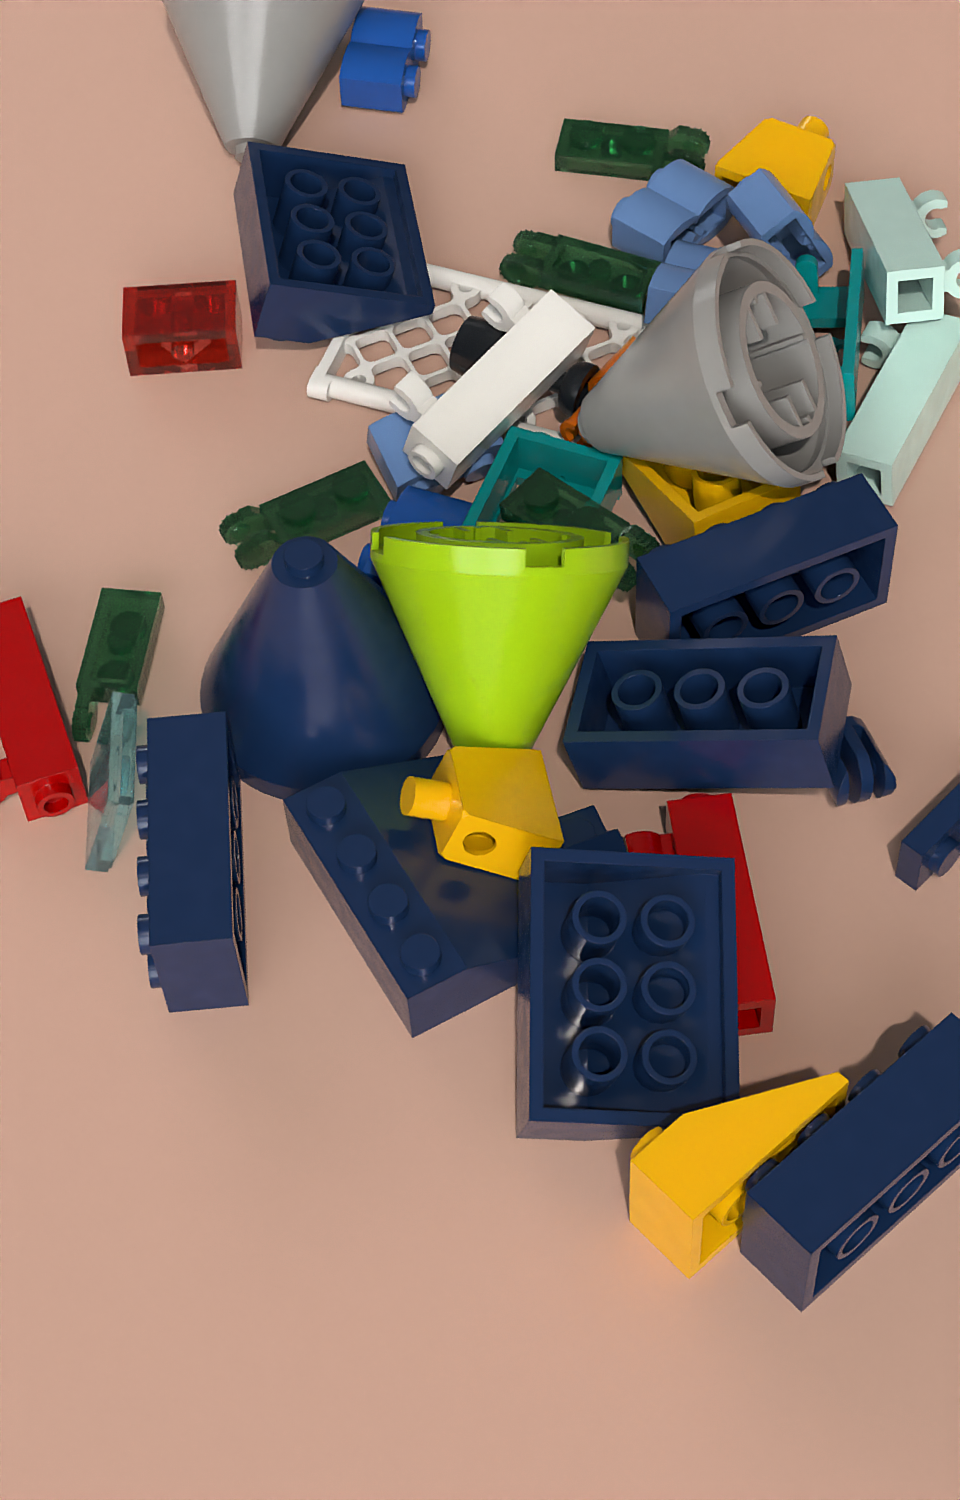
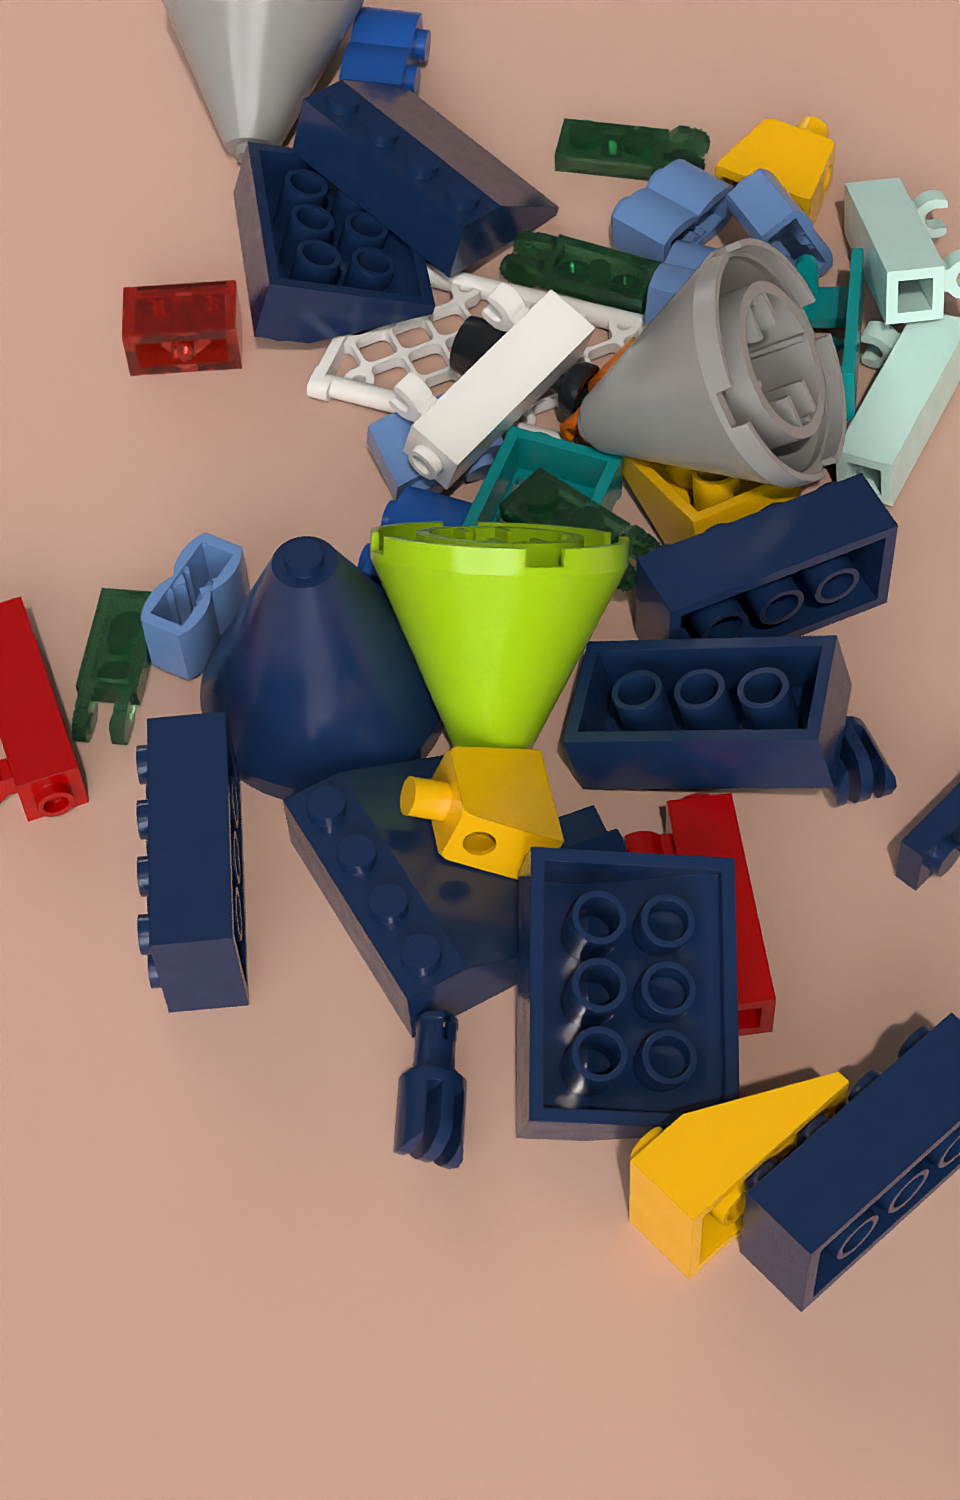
(111, 782): clear light blue tile -> none
(195, 605): none -> medium blue brick
(319, 510): clear green hinge -> none
(416, 172): none -> dark blue slope
(432, 1096): none -> dark blue arm

